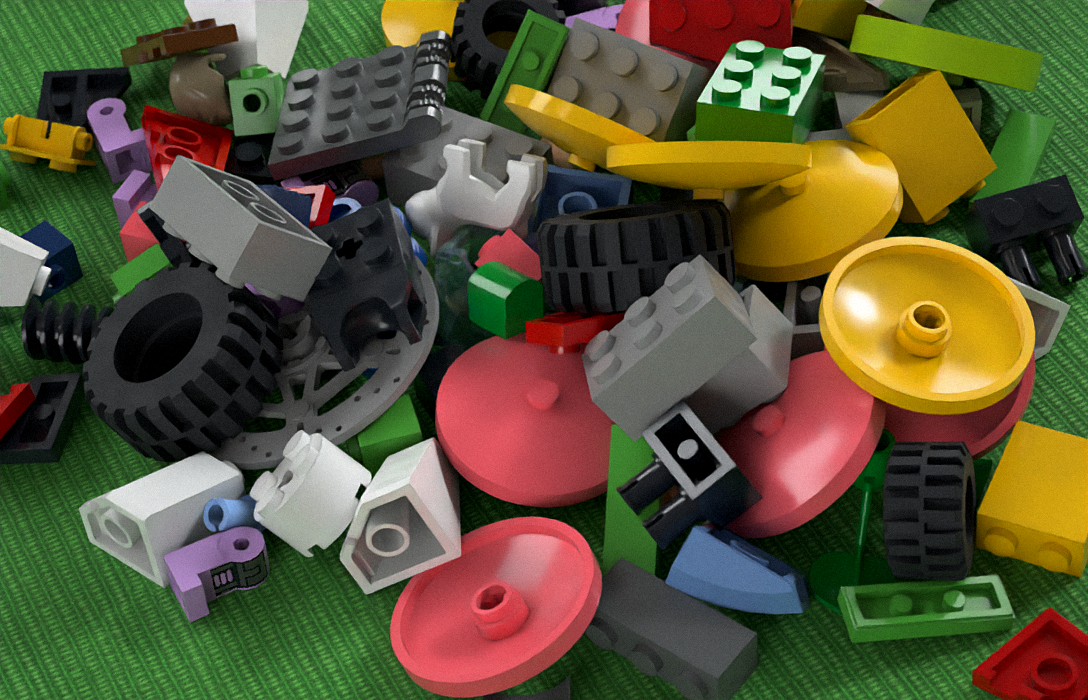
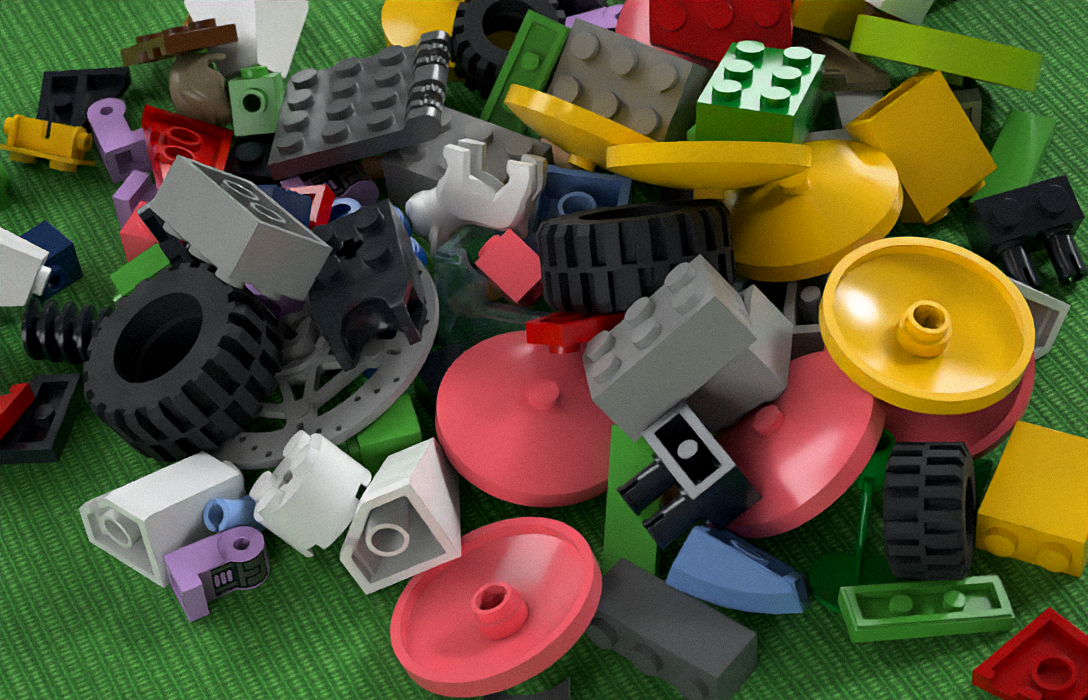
(503, 299): green piece -> none

